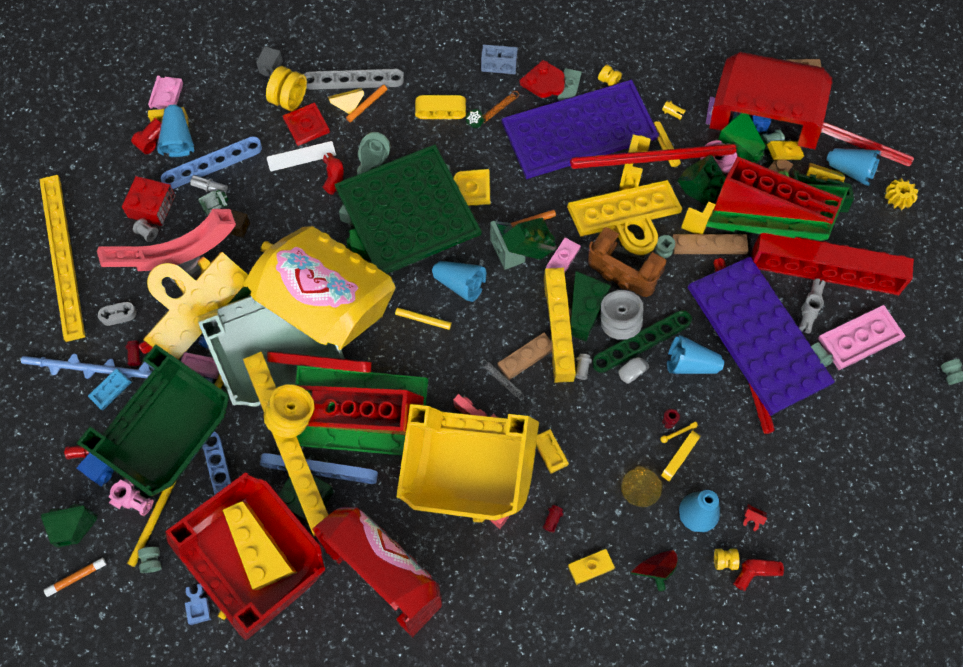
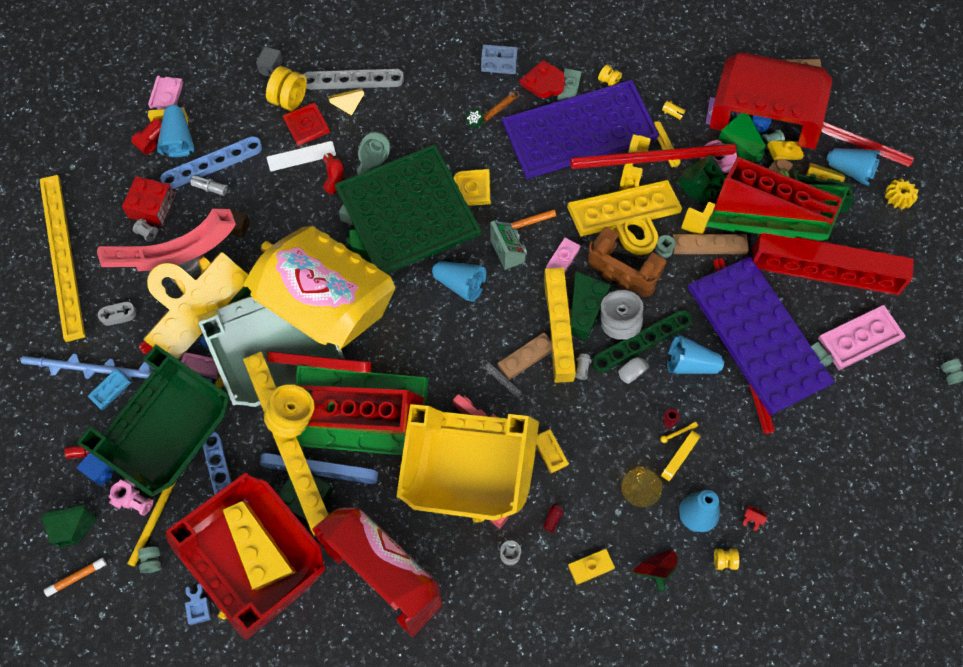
(133, 353): dark red pin -> none
(213, 200): bracket -> none
(366, 103): orange bar -> none
(423, 318): yellow bar -> none
(440, 107): yellow beam -> none
(511, 549): none -> light grey wheel
(530, 239): dark green wedge -> none
(755, 568): red arm -> none
(808, 312): light grey pin -> none

